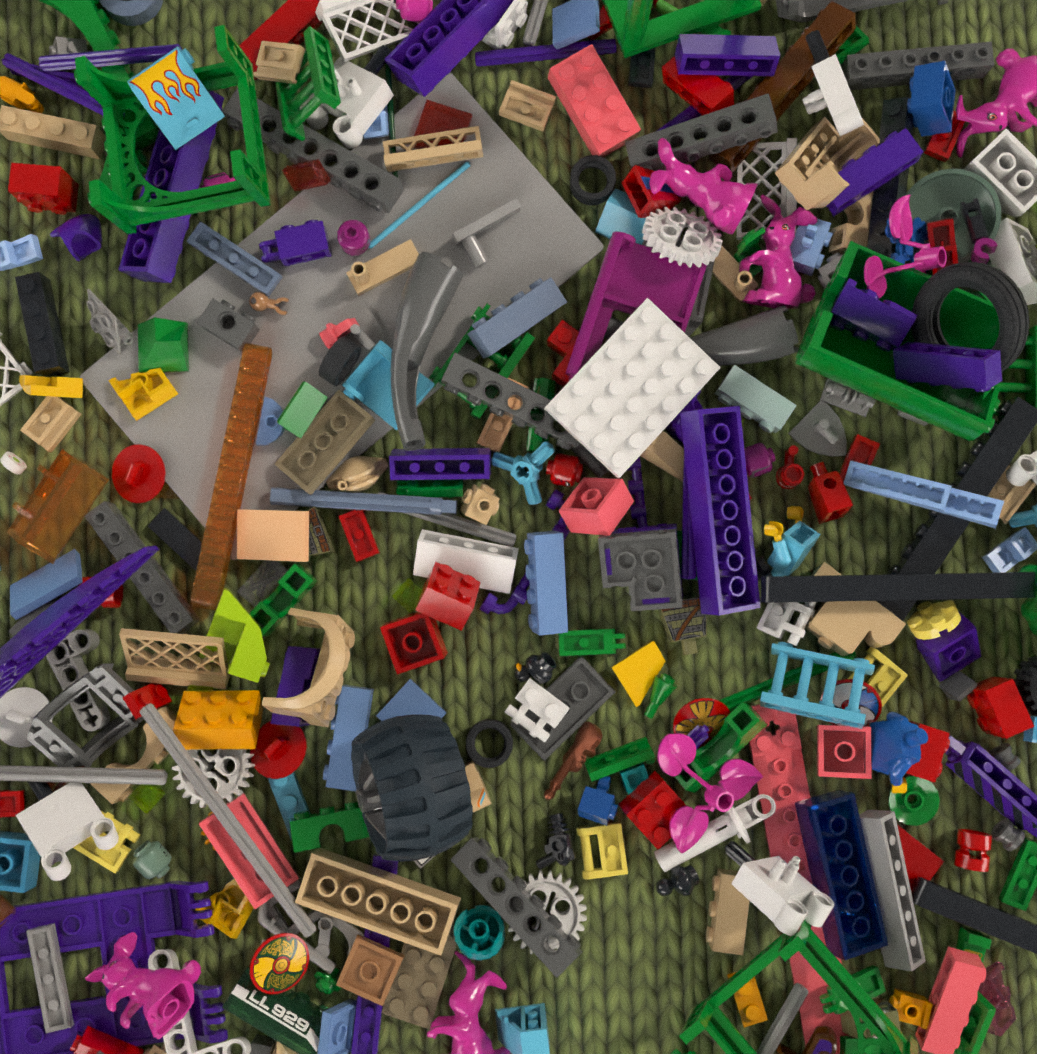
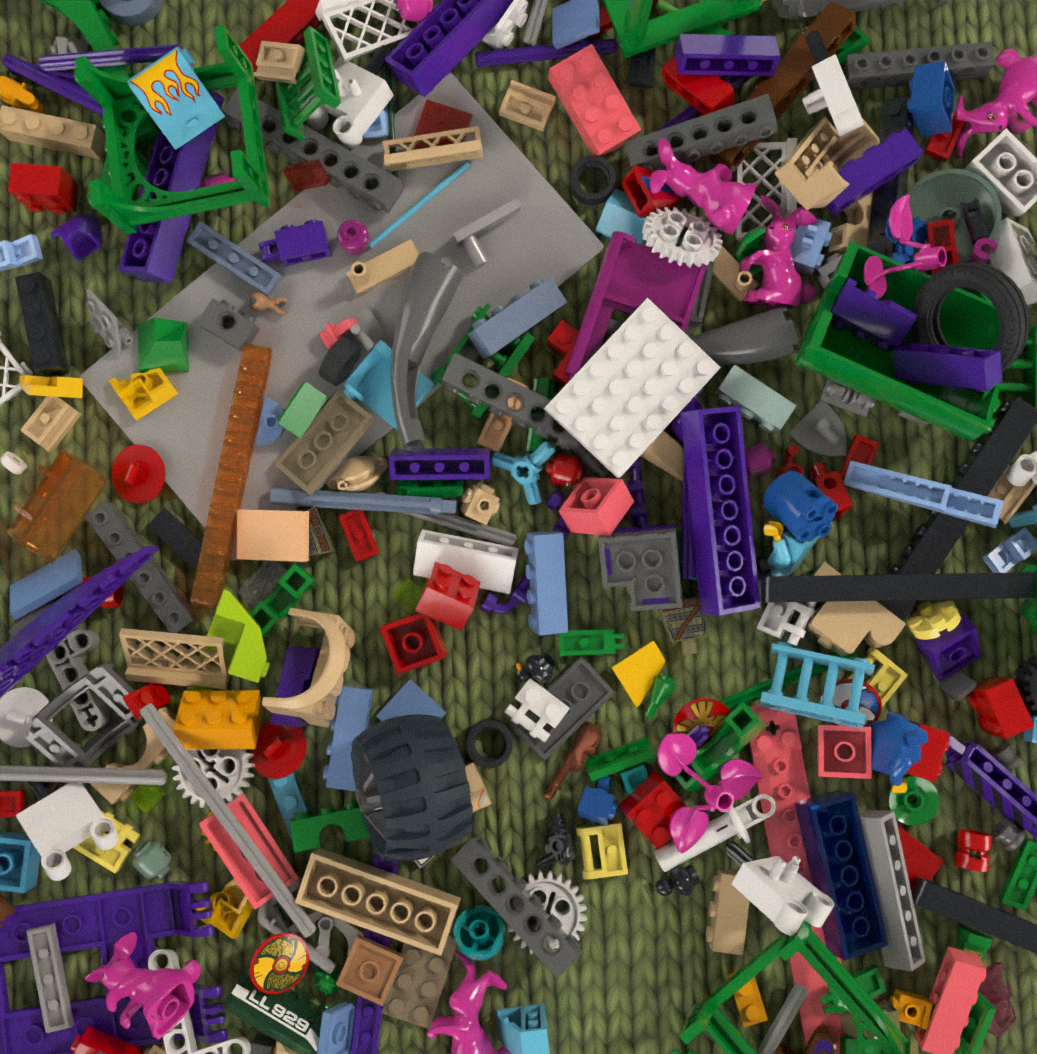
(800, 506): none -> blue cylinder

